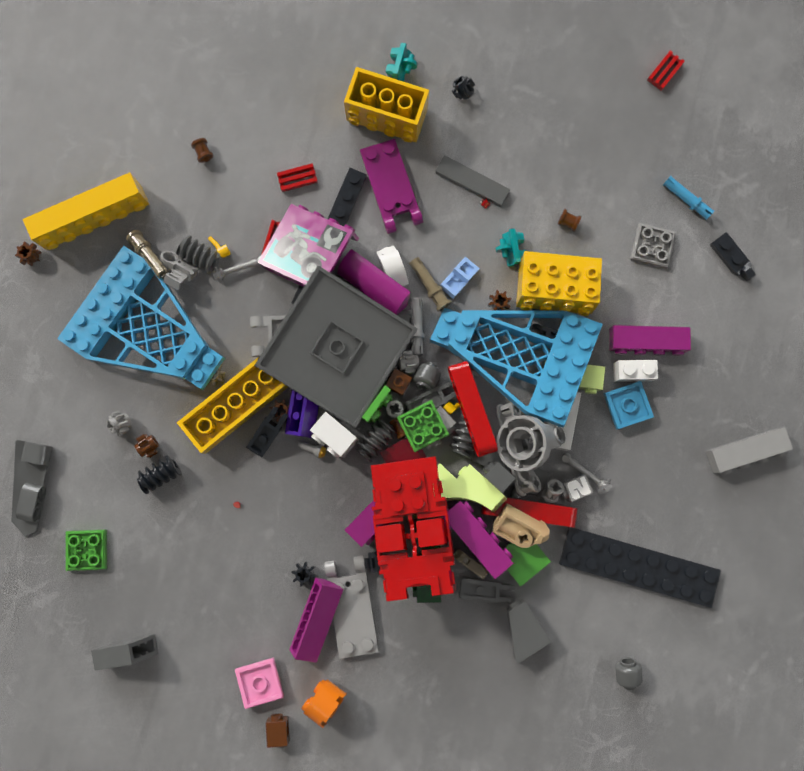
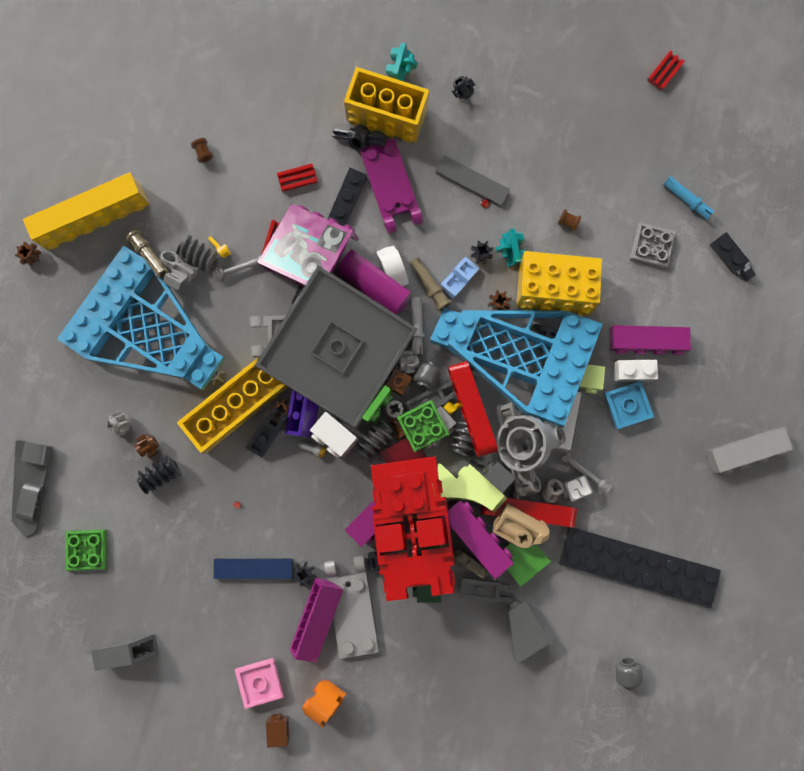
(253, 568): none -> dark blue tile
(359, 137): none -> black axle
(481, 258): none -> black gear

